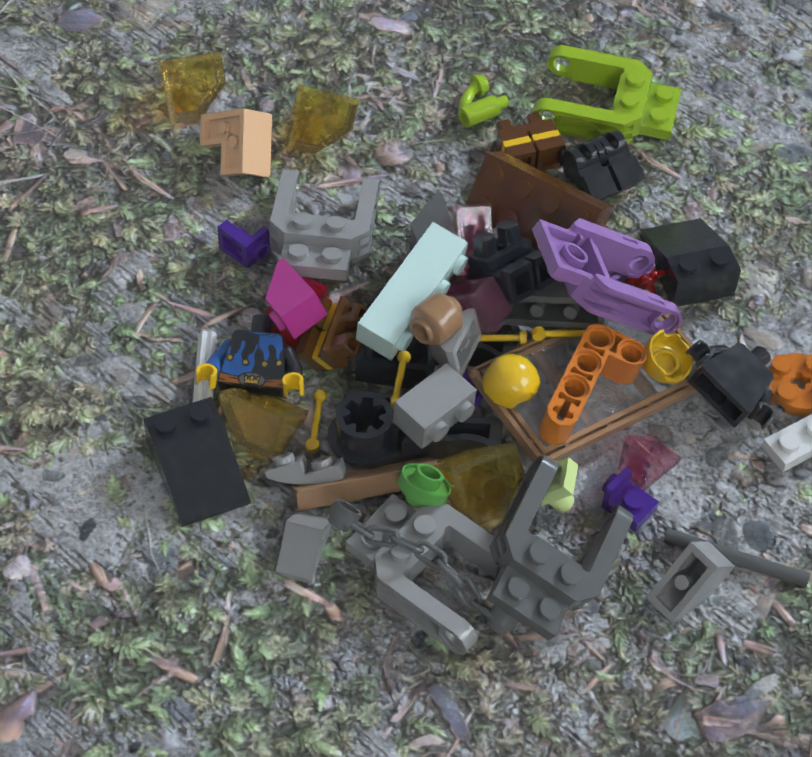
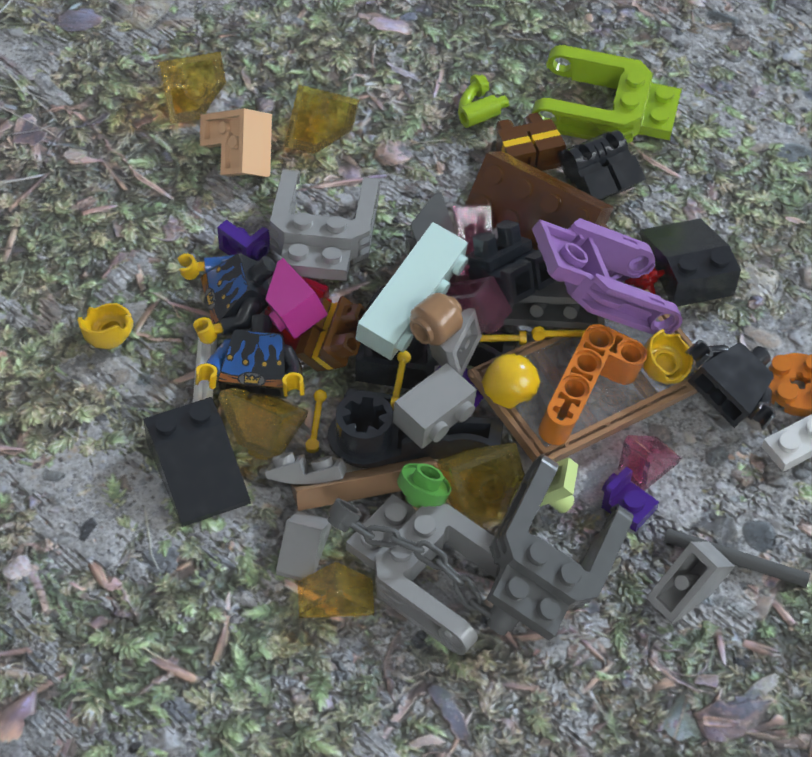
(106, 325): none -> yellow hair
(233, 291): none -> torso
(335, 593): none -> clear yellow slope

